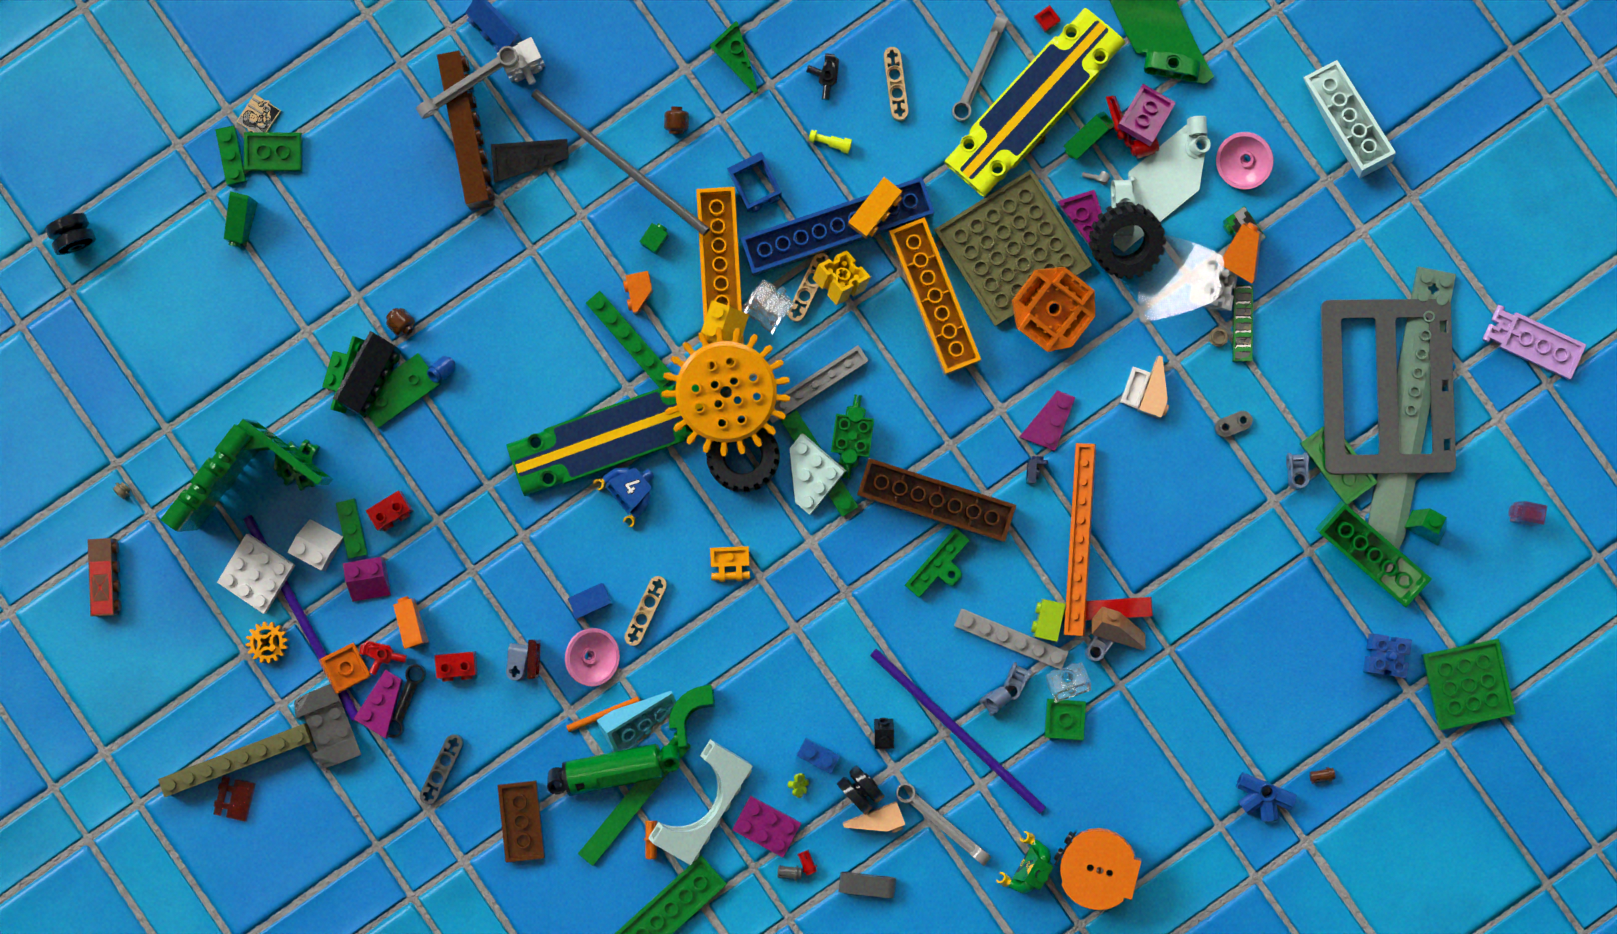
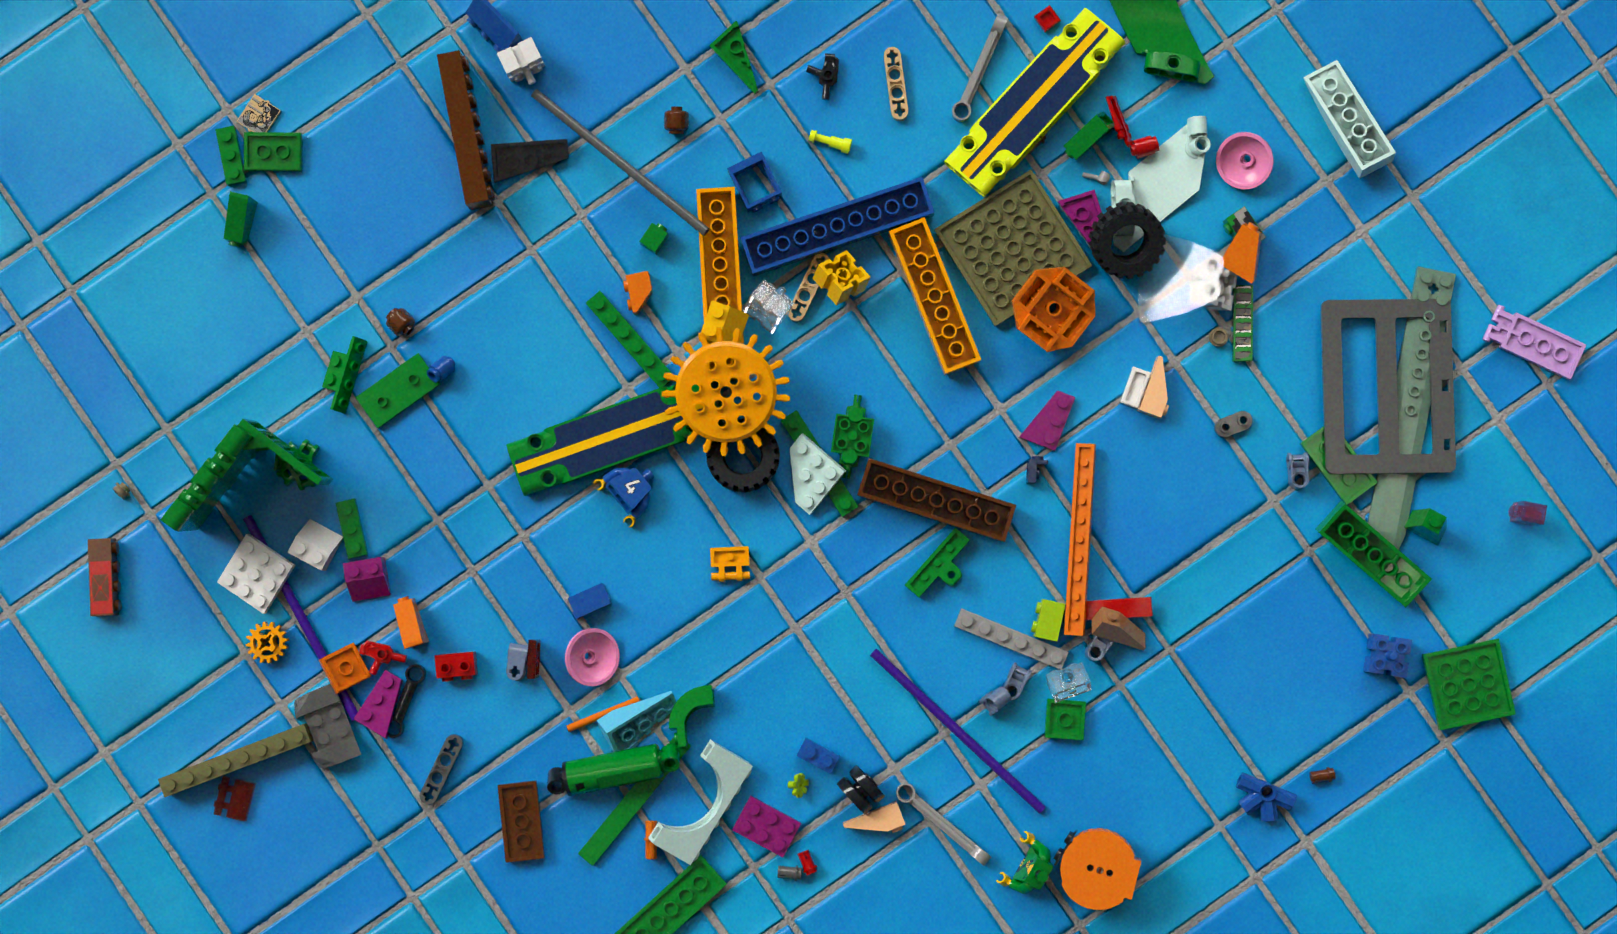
(70, 233): black wheel -> none
(367, 375): black slope -> none
(389, 511): red brick -> none
(431, 106): light grey piece -> none
(643, 609): tan beam -> none
(821, 380): light grey plate -> none
(867, 884): dark grey beam -> none
(875, 208): light orange brick -> none
(883, 733): black bracket -> none
(1146, 114): magenta plate -> none

